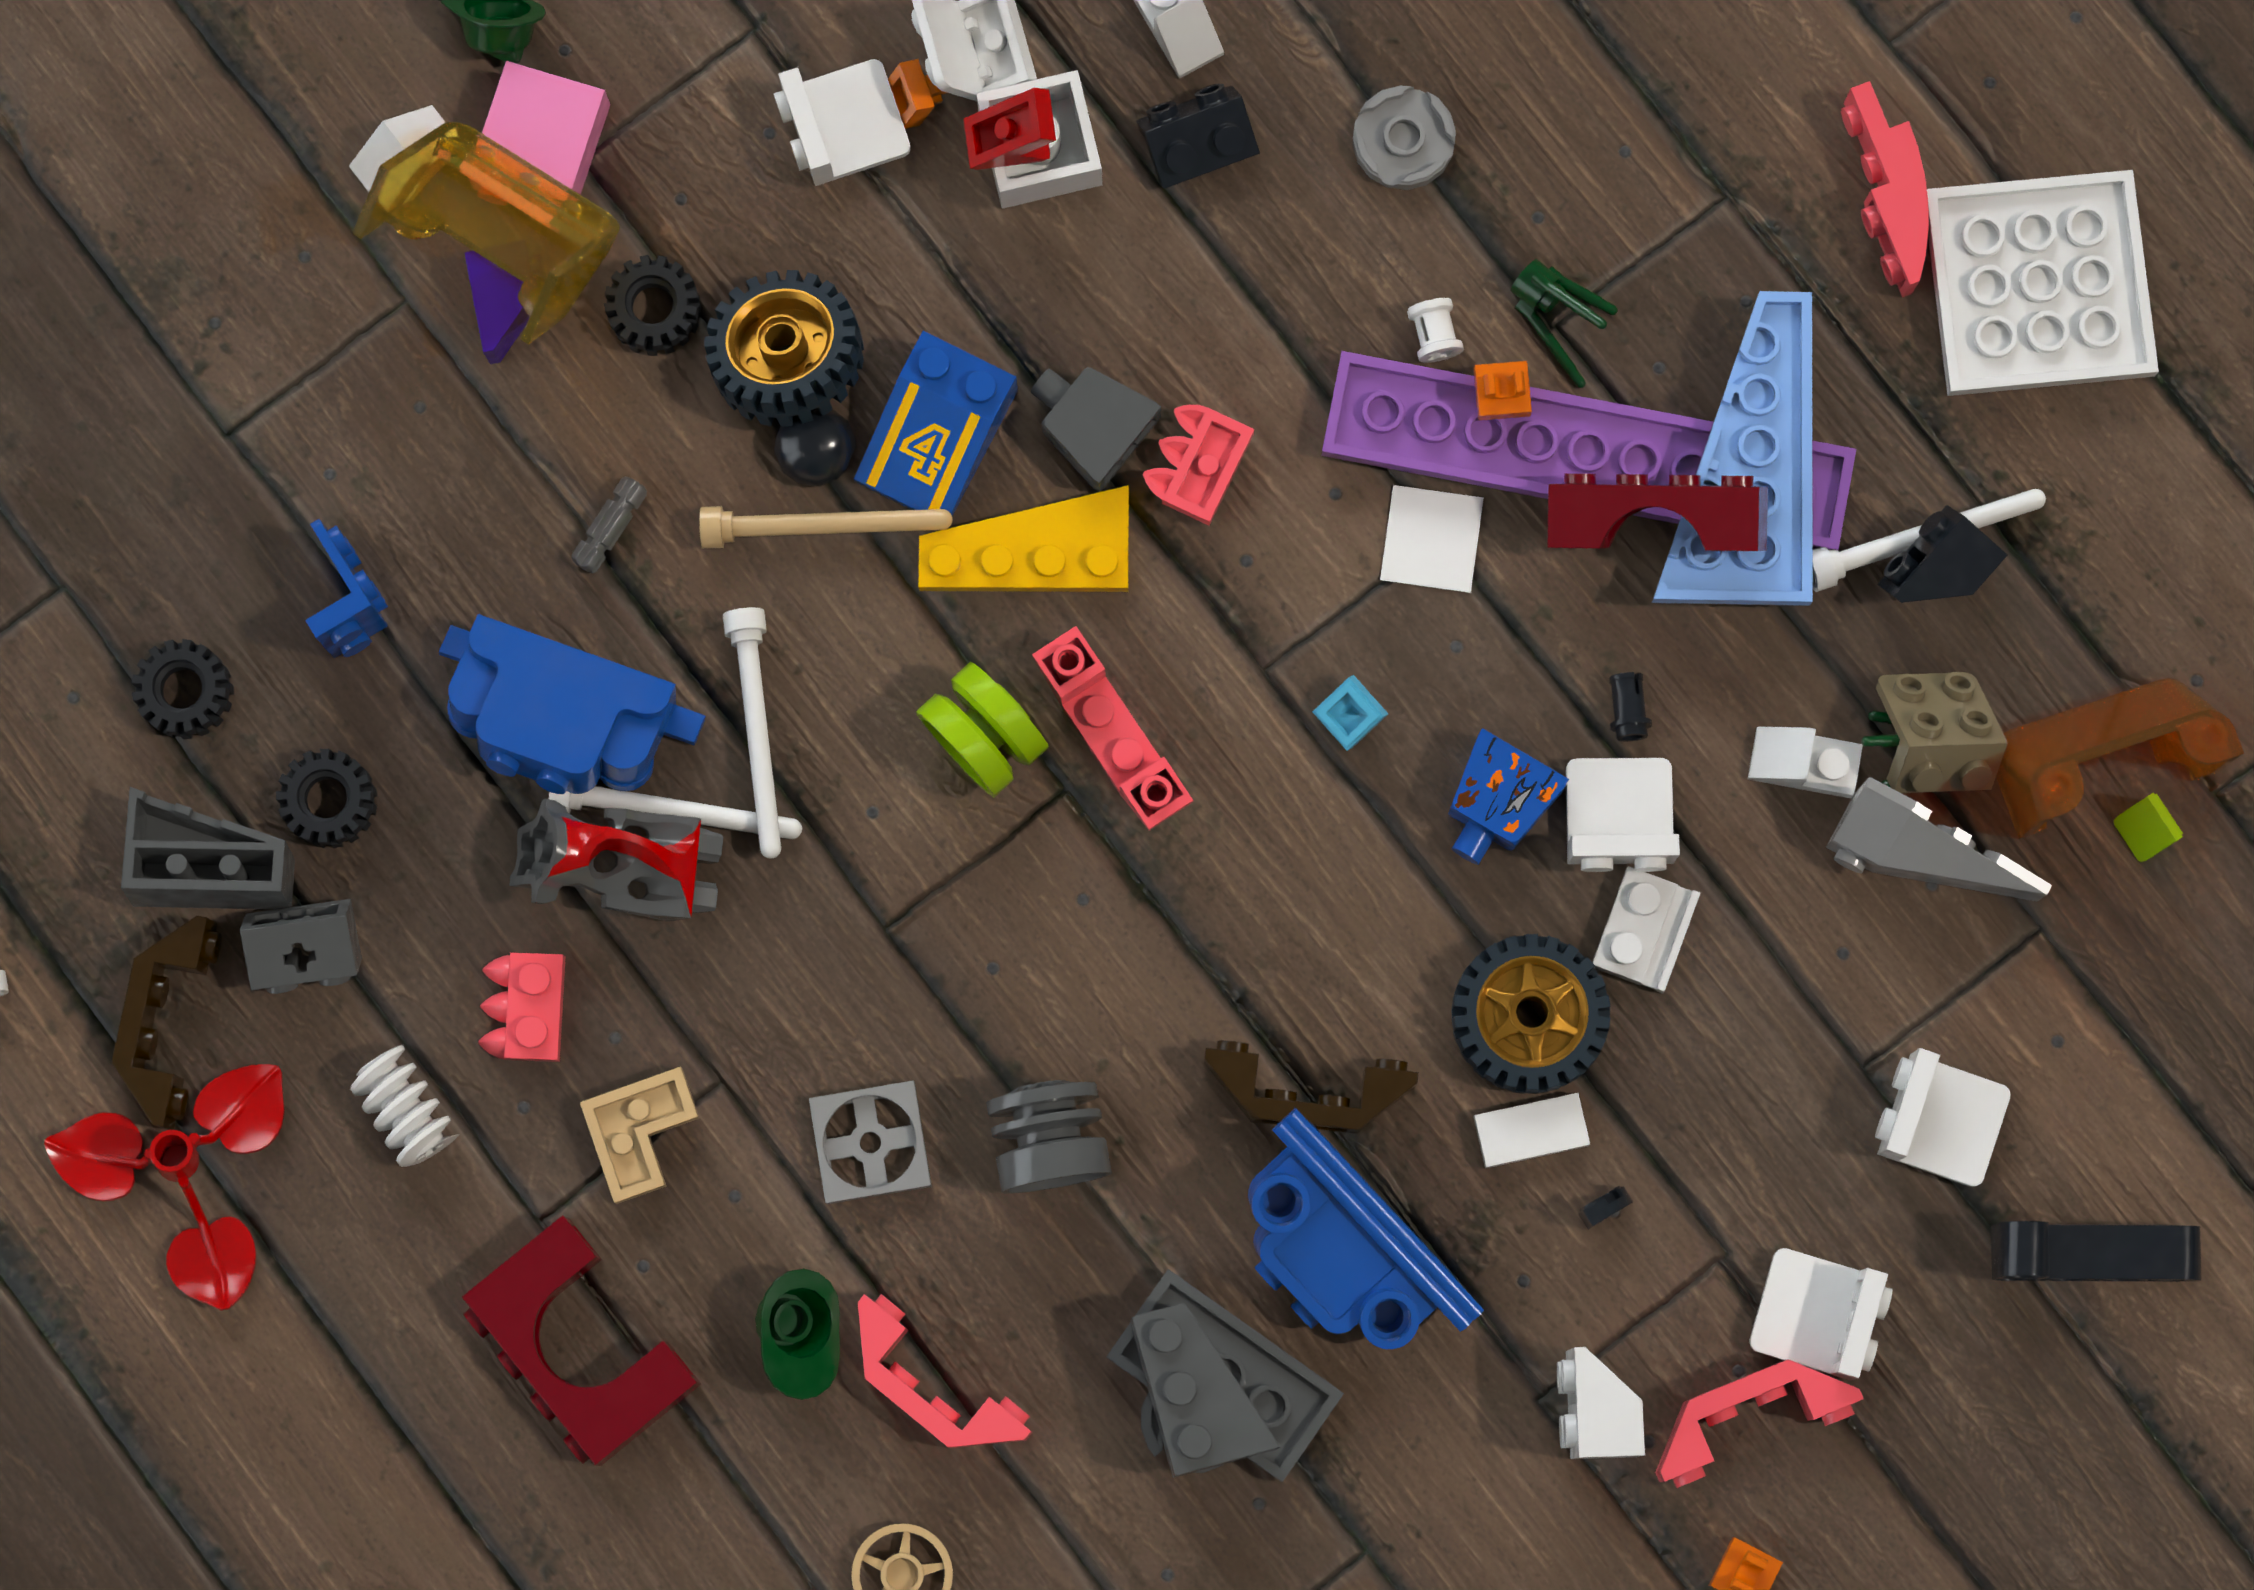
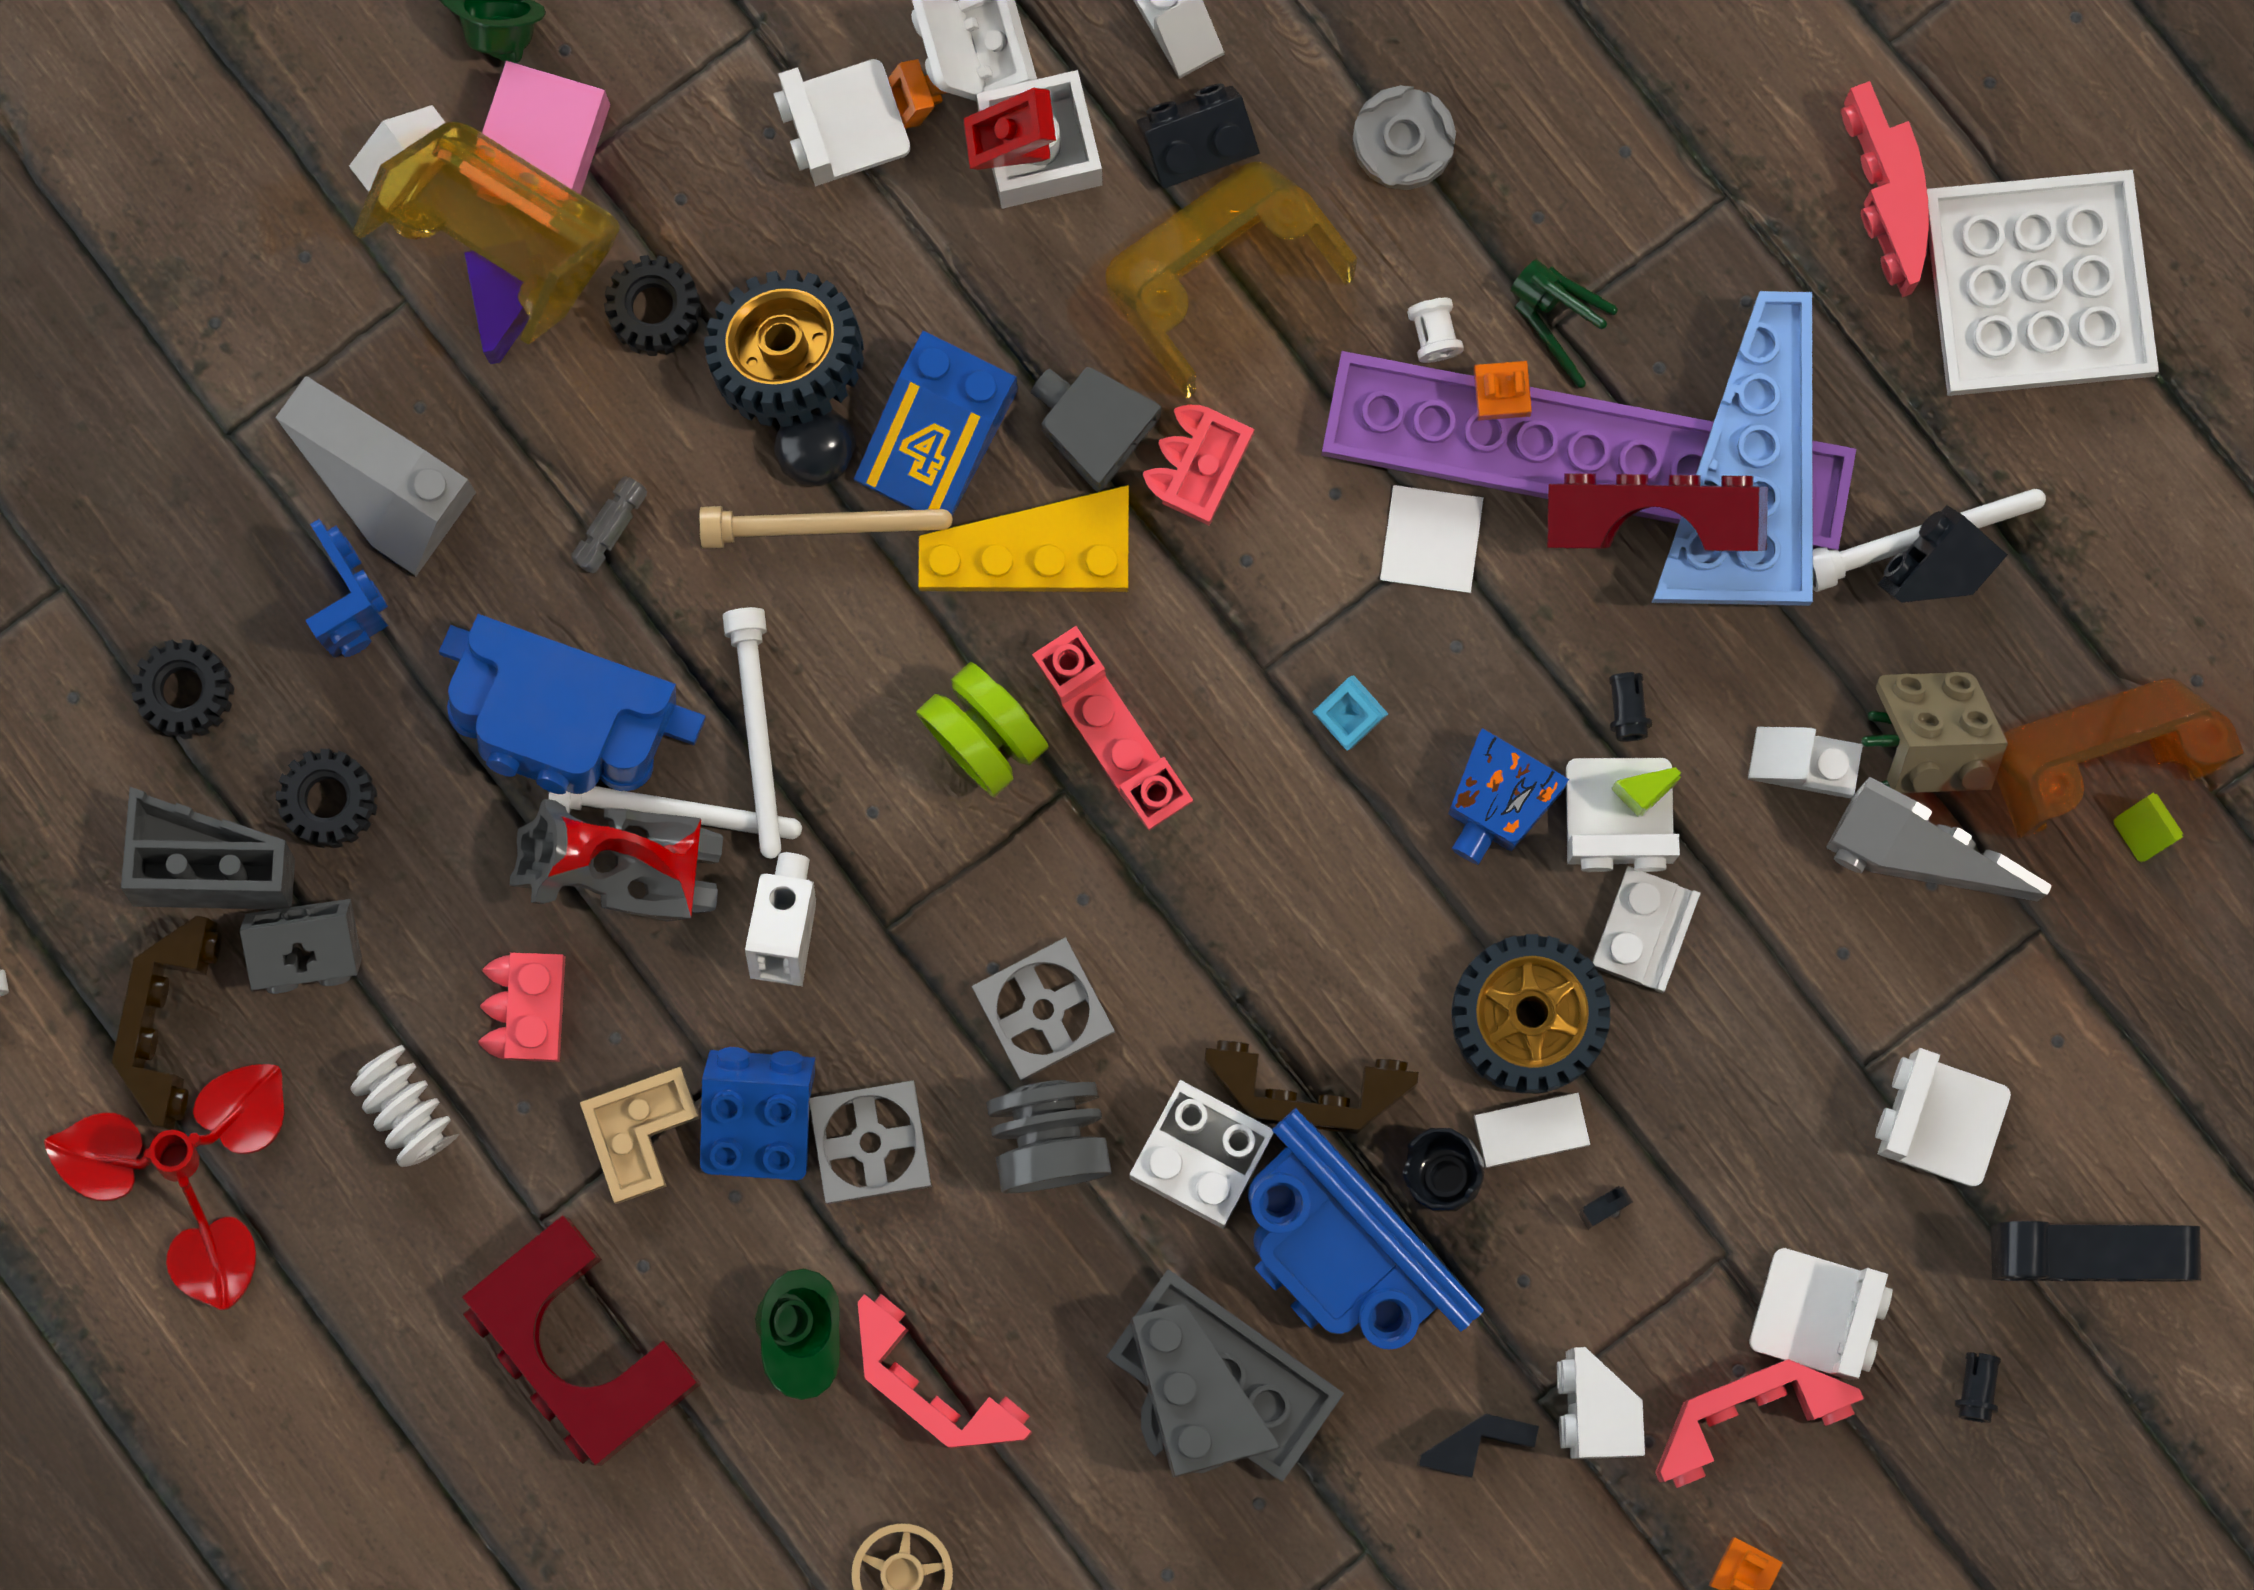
(382, 480): none -> light grey wedge
(756, 1114): none -> blue bracket
(778, 937): none -> white torso
(1027, 1063): none -> light grey piece
(1147, 273): none -> clear yellow windscreen
(1201, 1154): none -> white slope
(1443, 1170): none -> black hair
(1459, 1451): none -> black slope
(1645, 790): none -> lime slope
(1979, 1388): none -> black pin

